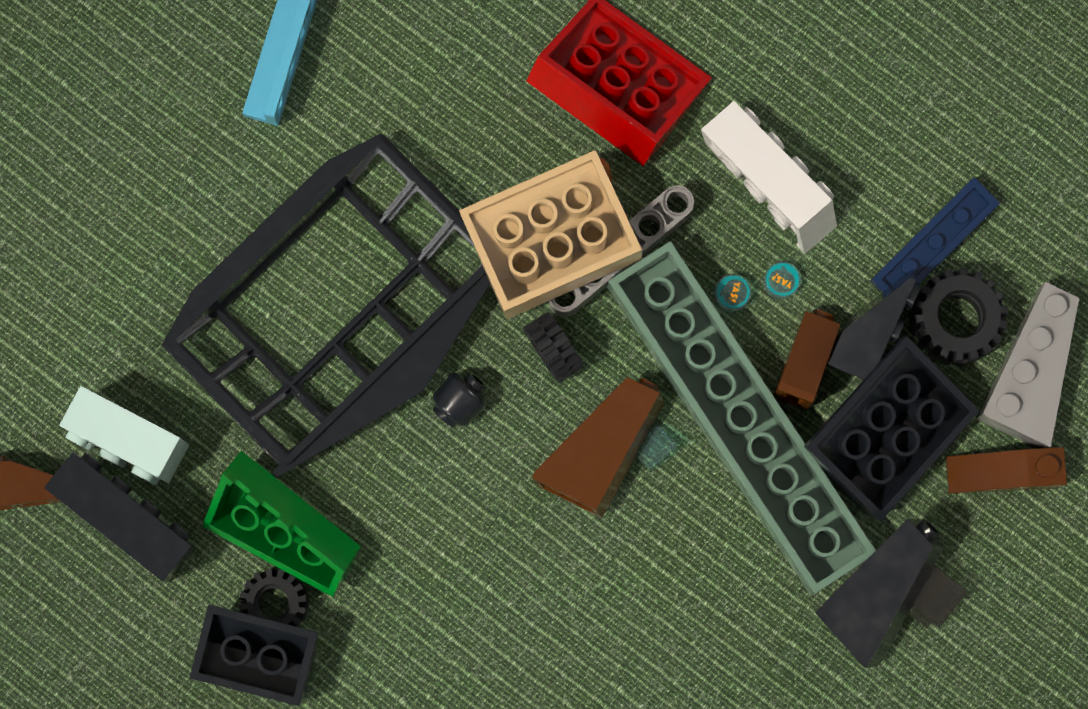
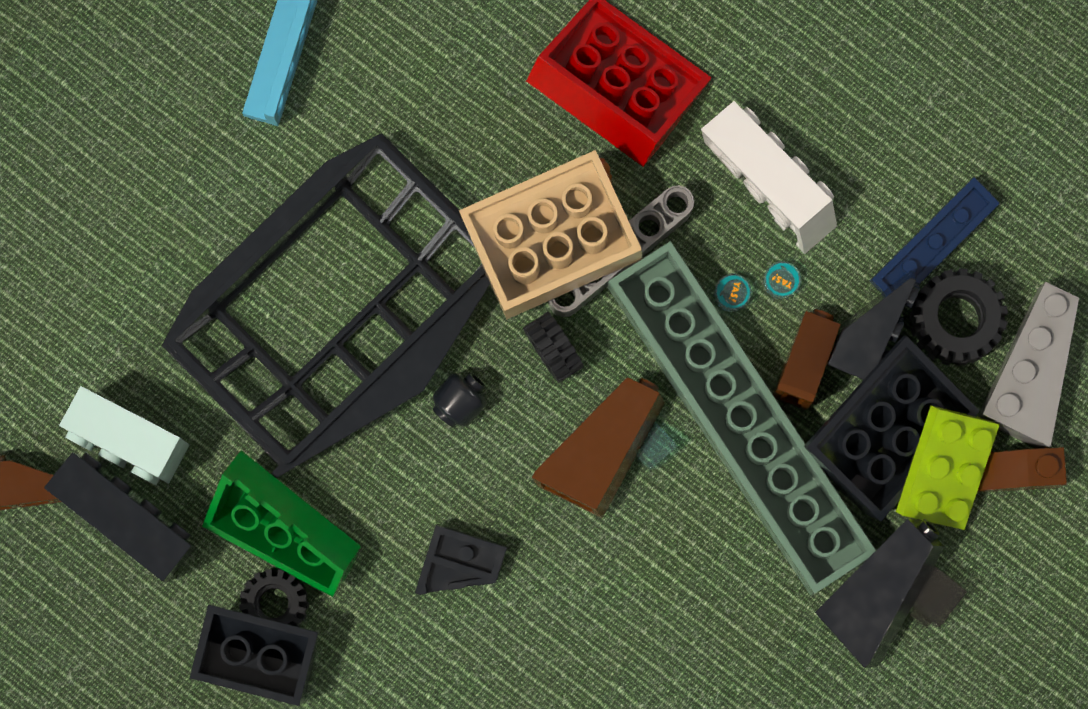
(459, 561): none -> black wing
(947, 467): none -> lime plate

